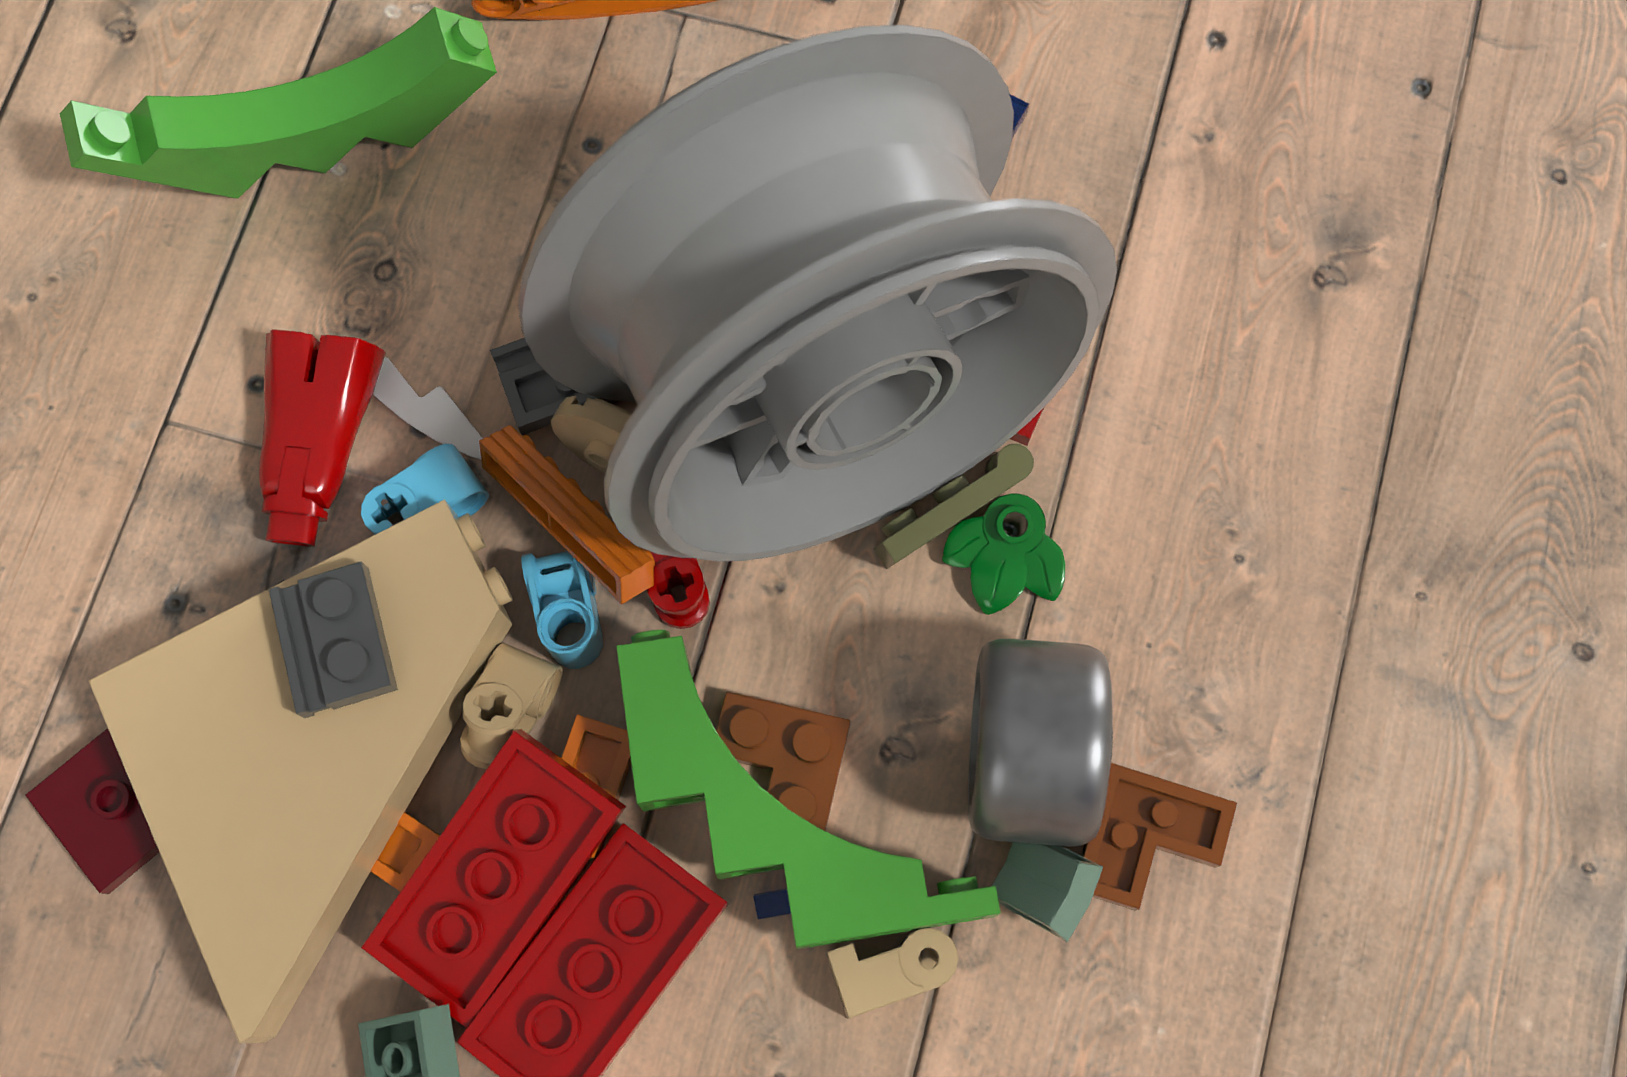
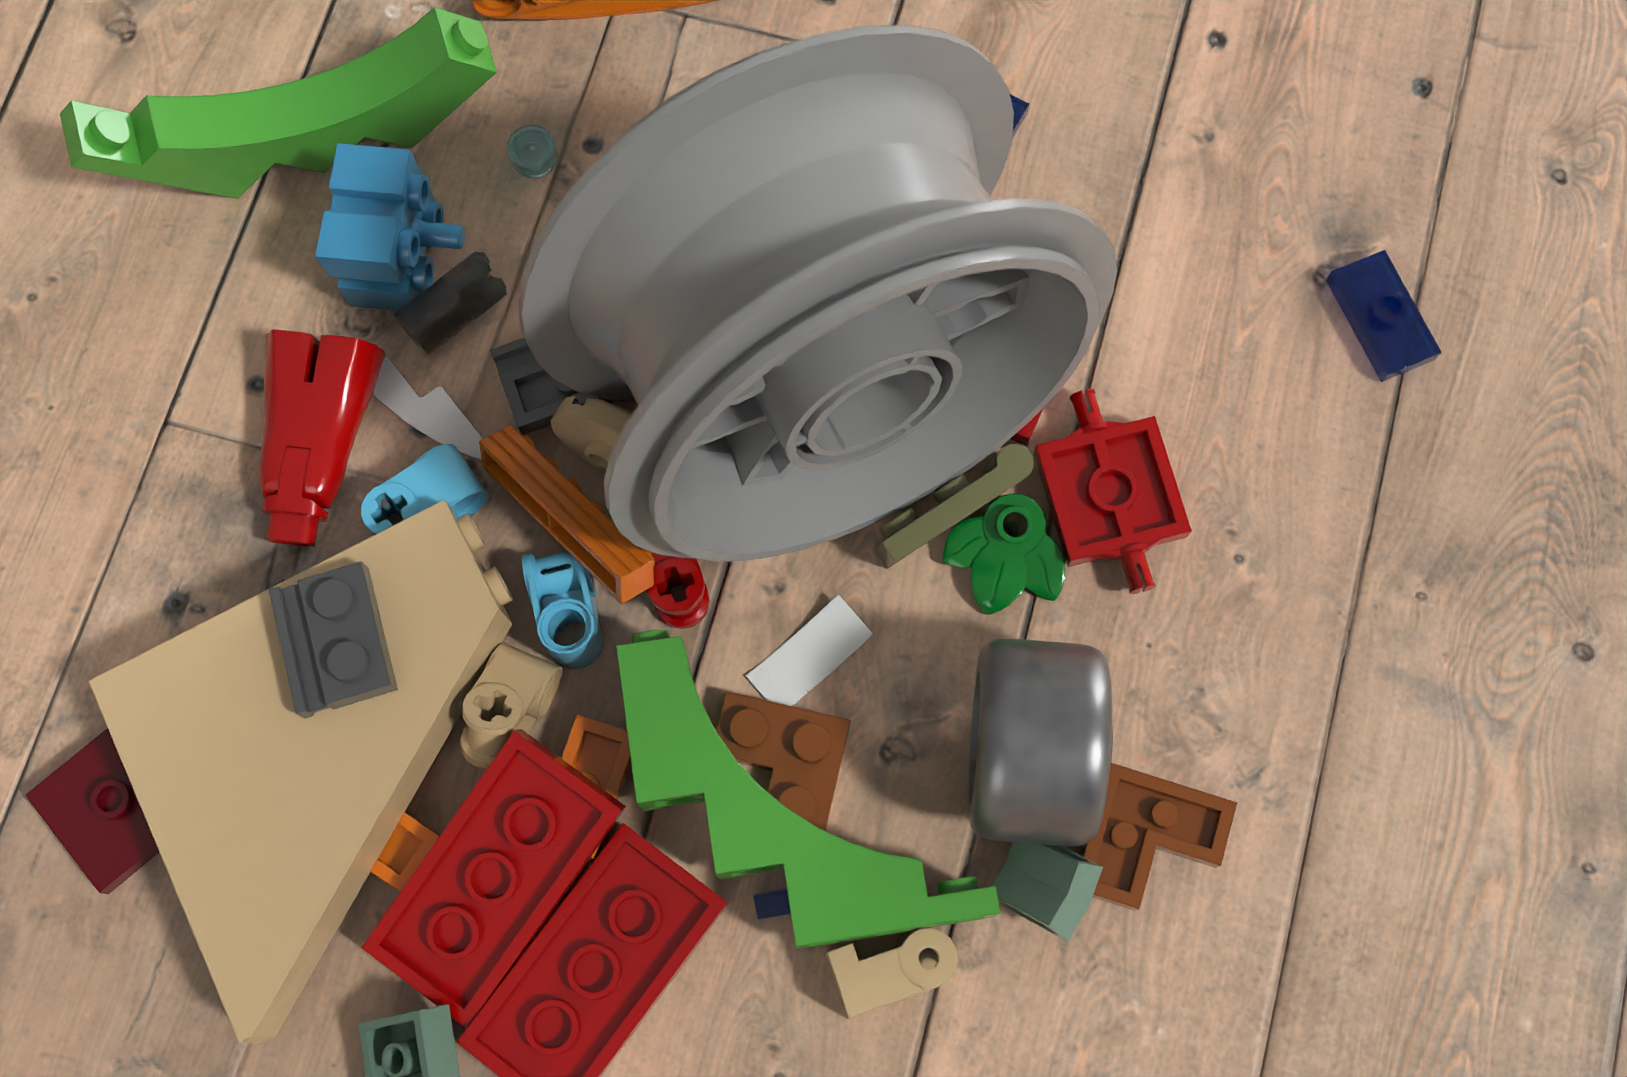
(381, 227): none -> dark azure brick
(451, 303): none -> clear smoke hinge
(532, 151): none -> clear light blue piece
(810, 654): none -> white sticker
(1111, 491): none -> red plate
(1383, 315): none -> clear blue plate

